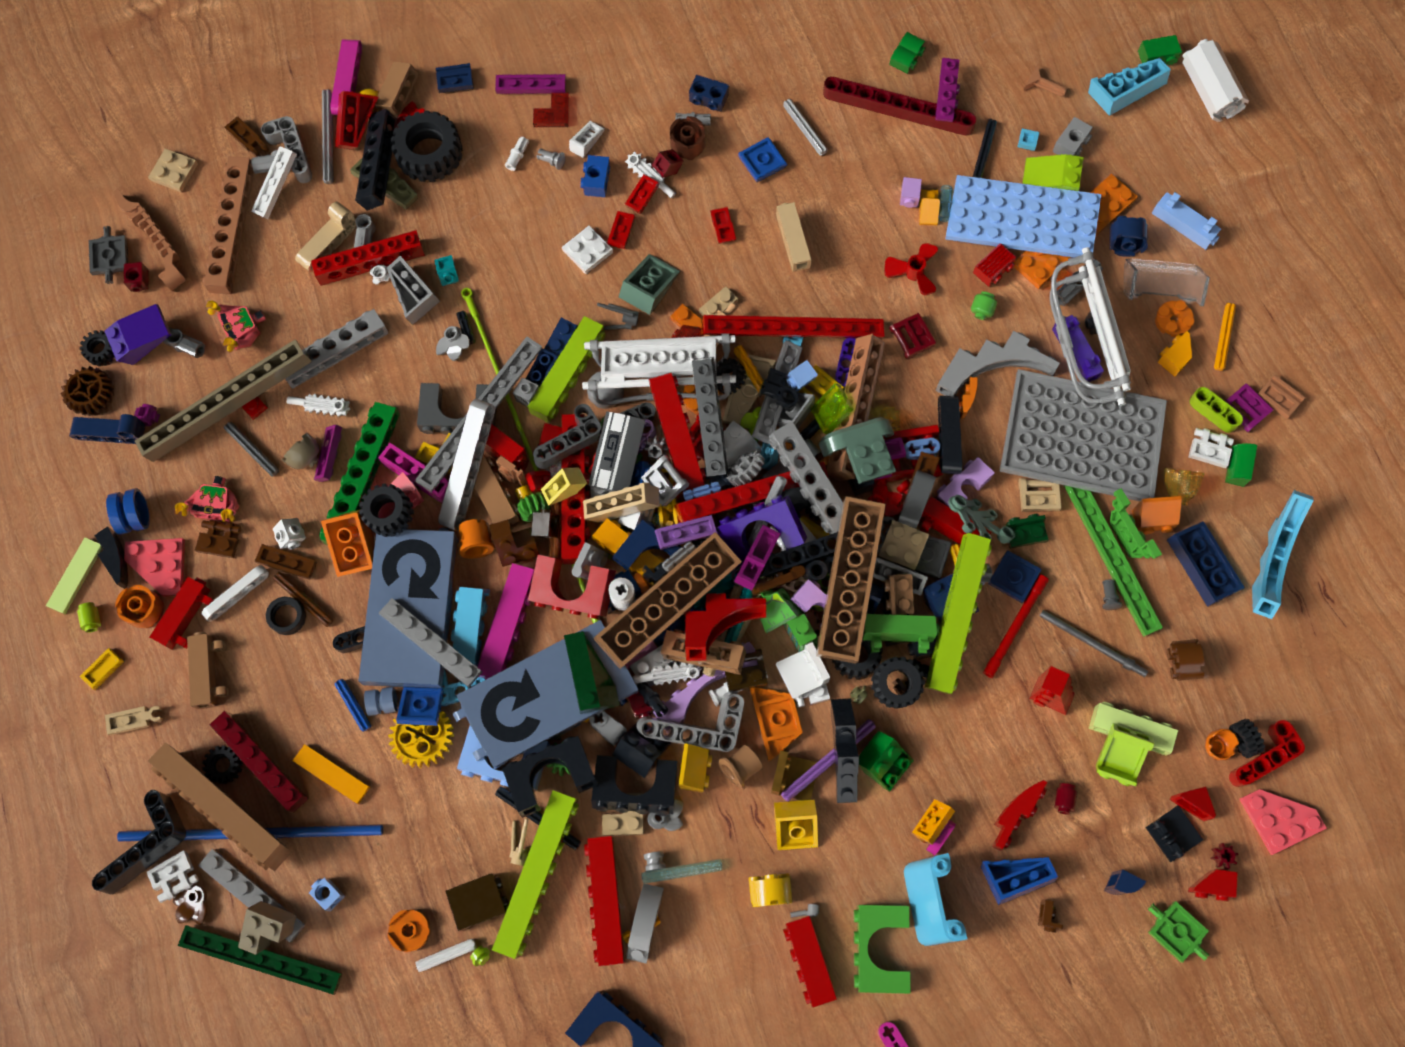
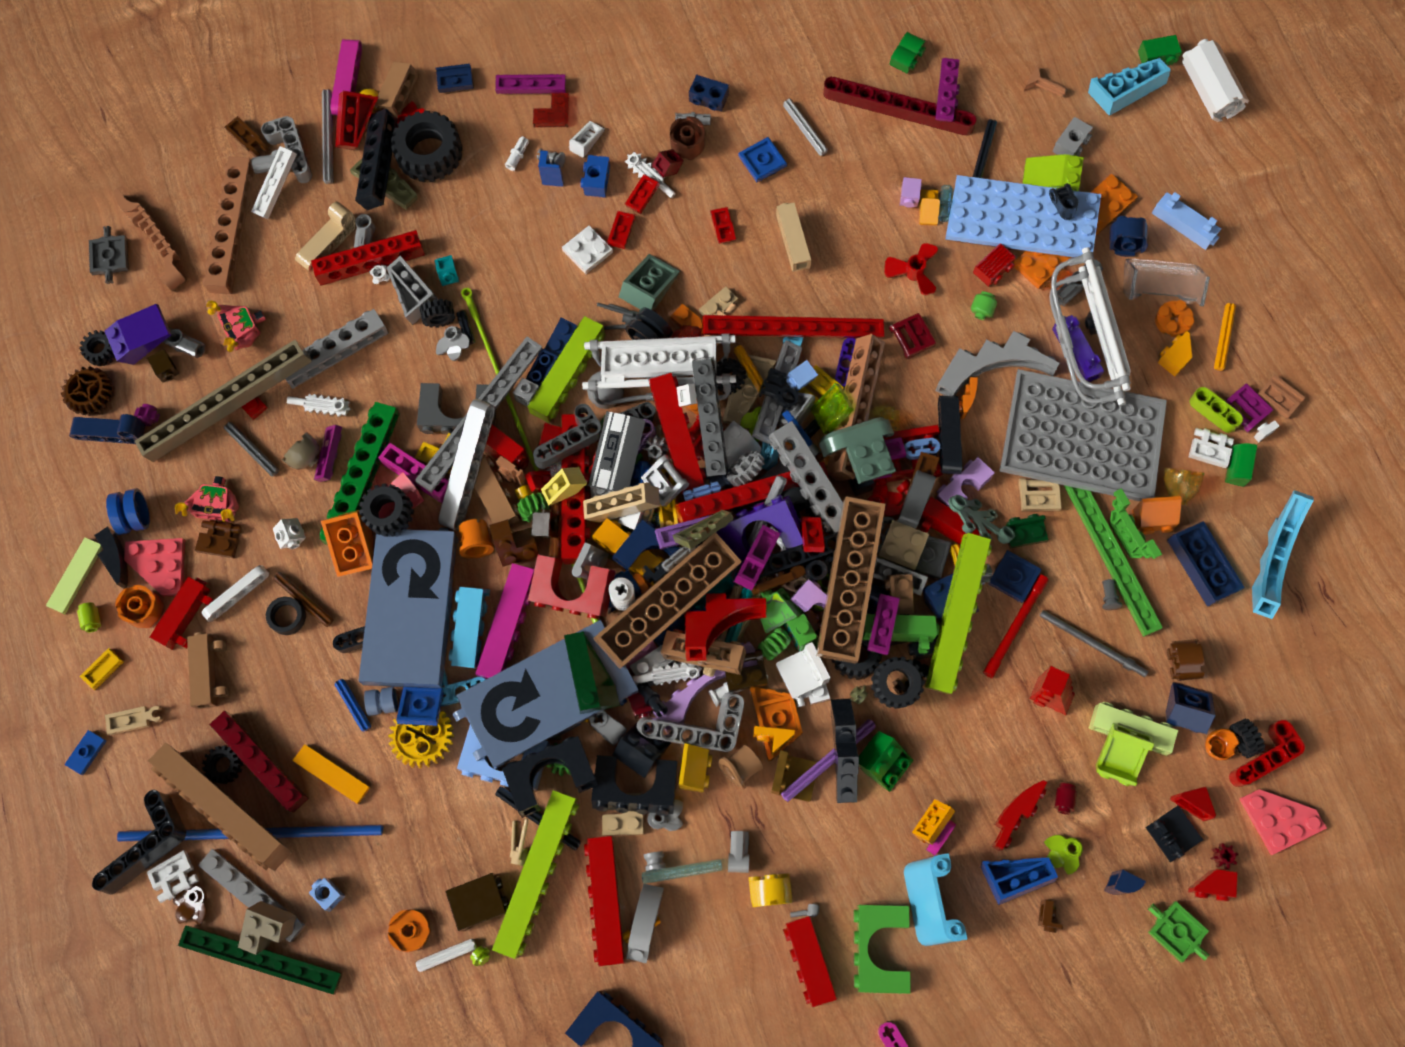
(85, 752): none -> blue plate
(135, 270): dark red brick -> none
(163, 366): none -> dark brown brick
(173, 170): tan plate -> none
(285, 561): reddish brown plate -> none
(430, 642): light grey plate -> none
(437, 313): none -> black tyre
(549, 173): none -> blue panel
(648, 326): none -> black wheel
(686, 395): none -> white plate
(703, 529): none -> olive wing
(738, 855): none -> light grey piece
(774, 643): none -> bright green gear
(779, 736): none -> light orange slope
(789, 417): none -> blue plate
(796, 824): yellow slope -> none
(812, 534): none -> red plate
(883, 624): none -> magenta plate
(1028, 139): medium azure plate -> none
(1061, 855): none -> lime plate
(1064, 201): none -> black piece
(1190, 708): none -> dark blue slope
(1265, 430): none -> white plate

